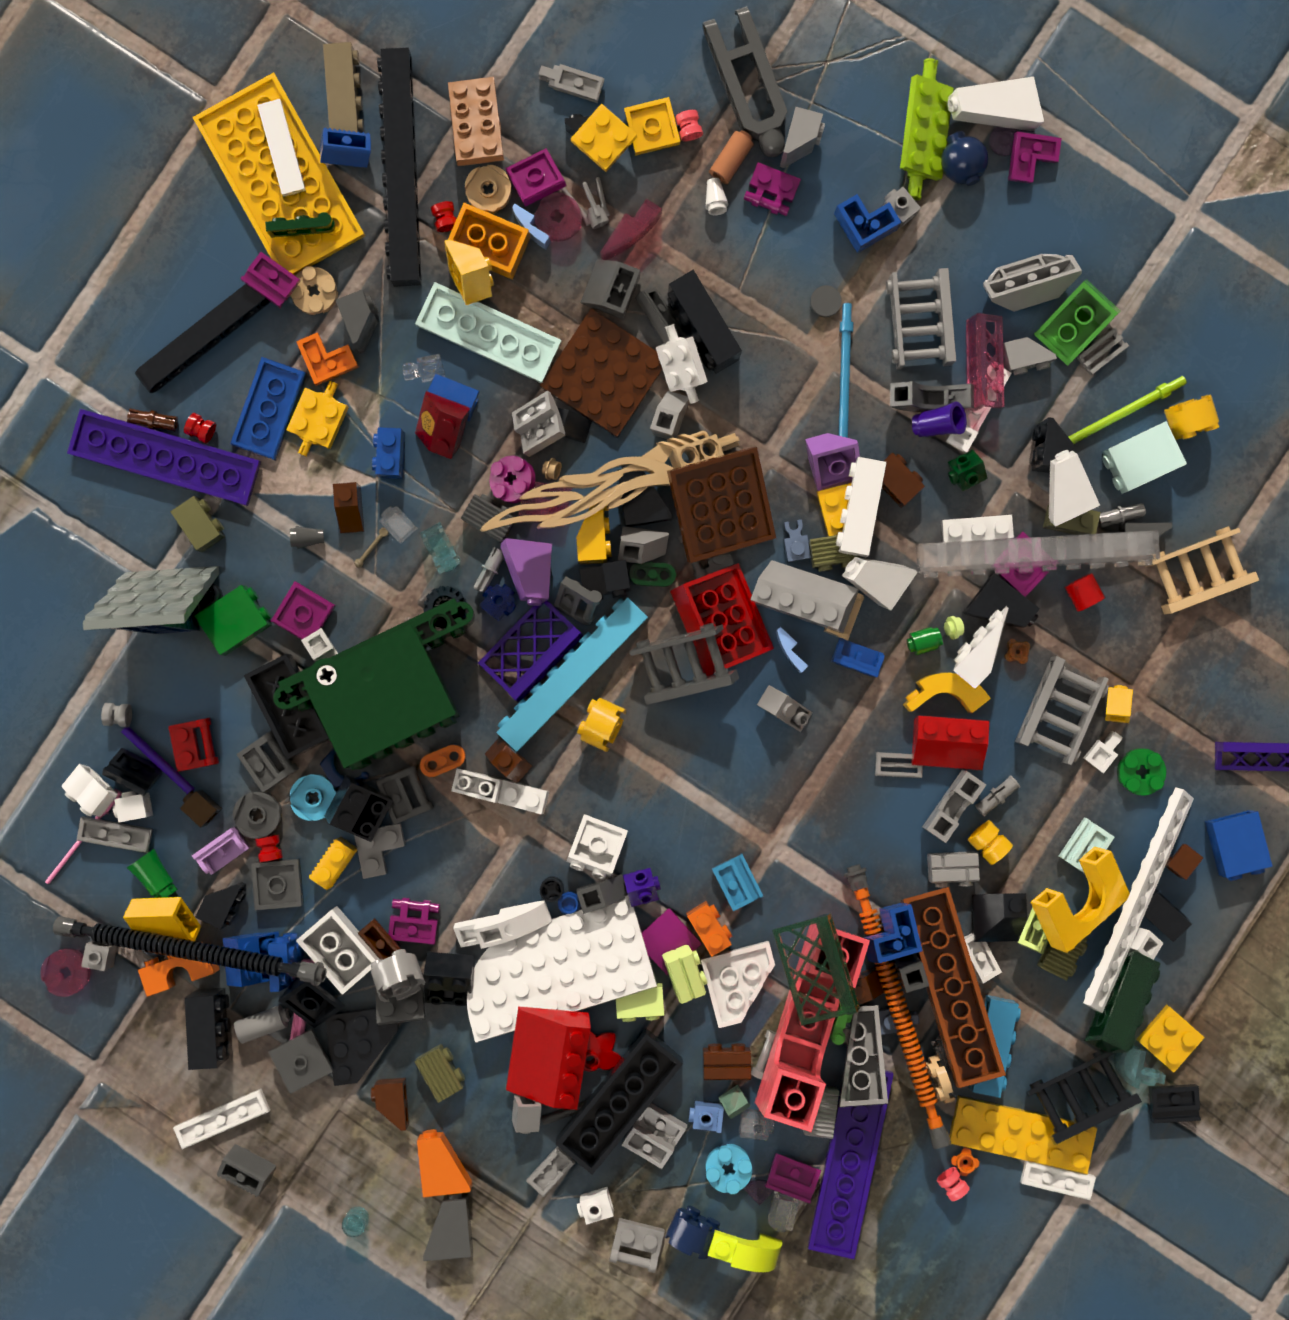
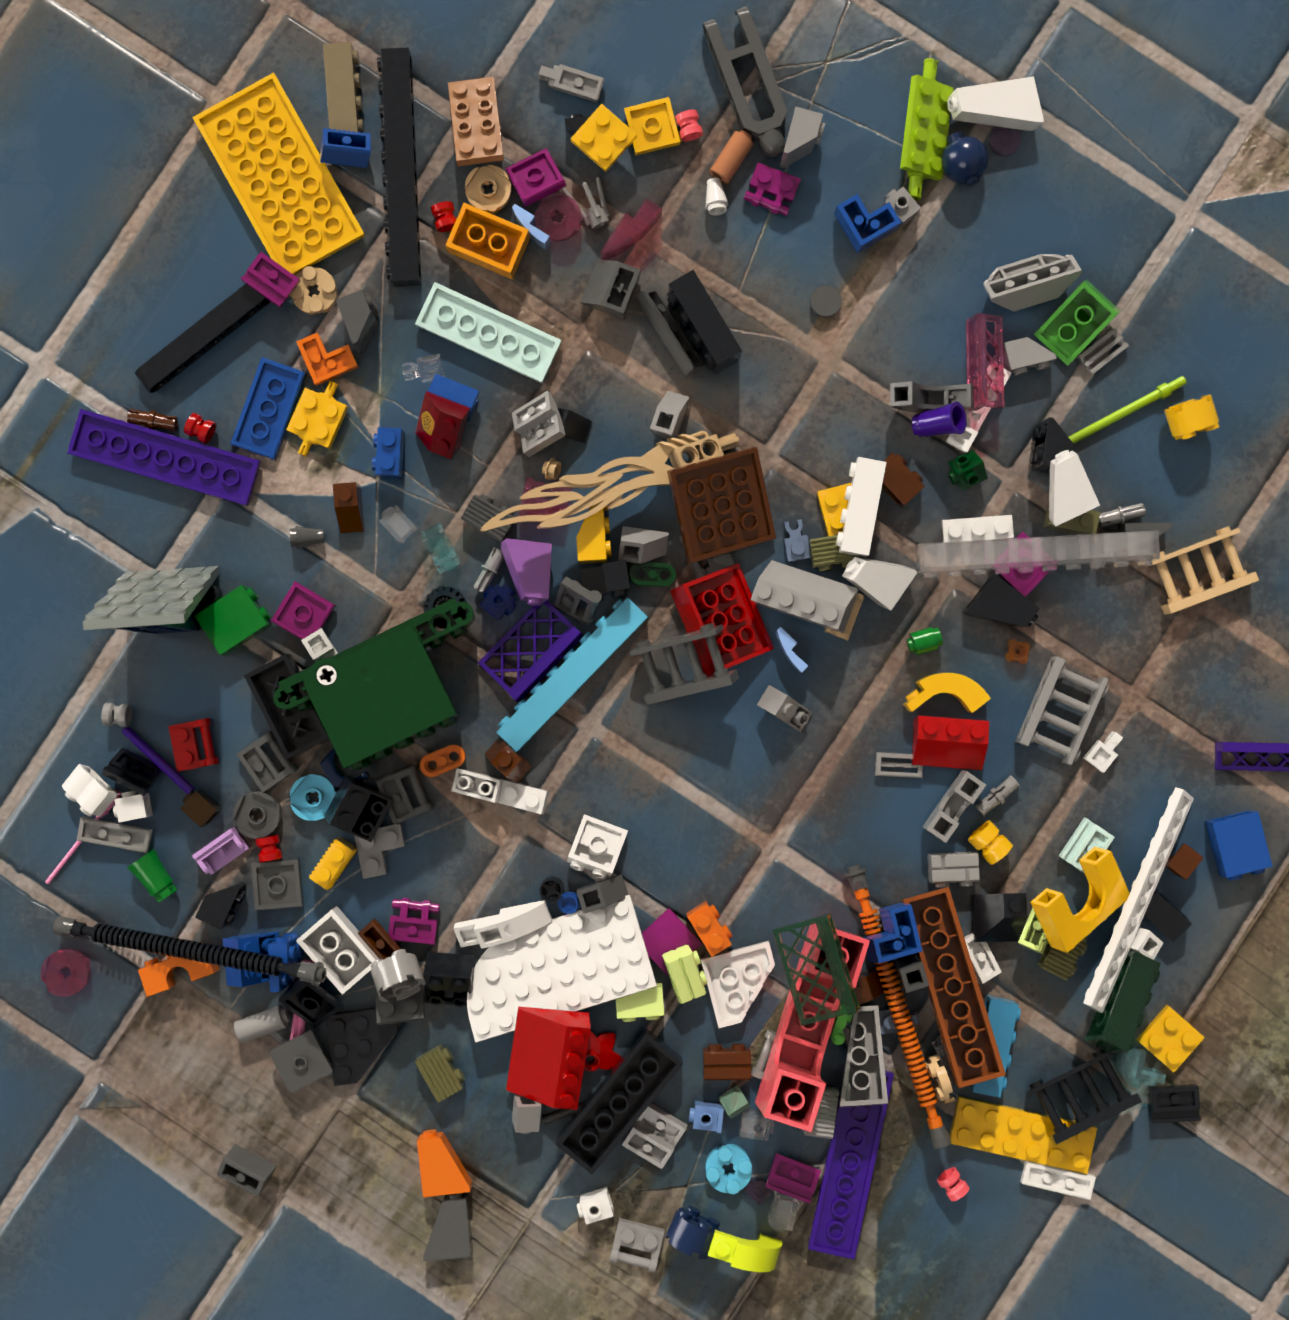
(99, 956): light grey brick -> none
(162, 917): yellow slope -> none
(198, 523): olive brick -> none
(207, 1028): black brick -> none
(221, 1119): white tile -> none
(281, 147): white tile -> none
(300, 225): dark green plate -> none
(352, 1226): clear light blue wheel -> none
(382, 533): dark tan hinge -> none
(392, 1101): reddish brown slope -> none
(469, 271): yellow slope -> none
(501, 472): magenta plate -> none
(550, 1171): light grey plate -> none
(601, 724): yellow brick -> none
(603, 373): reddish brown plate -> none
(641, 887): dark purple brick -> none
(644, 508): black slope -> none
(681, 364): white plate -> none
(737, 882): dark azure plate -> none
(831, 459): medium lavender slope -> none
(846, 329): dark azure bar -> none
(858, 658): blue hinge -> none
(941, 306): light grey fence -> none
(954, 627): yellowish green plate -> none
(972, 1163): orange plate -> none
(978, 657): white slope -> none
(1027, 150): magenta plate -> none
(1084, 592): red piece -> none
(1119, 704): yellow brick -> none
(1143, 458): light aqua slope -> none
(1152, 780): green plate -> none

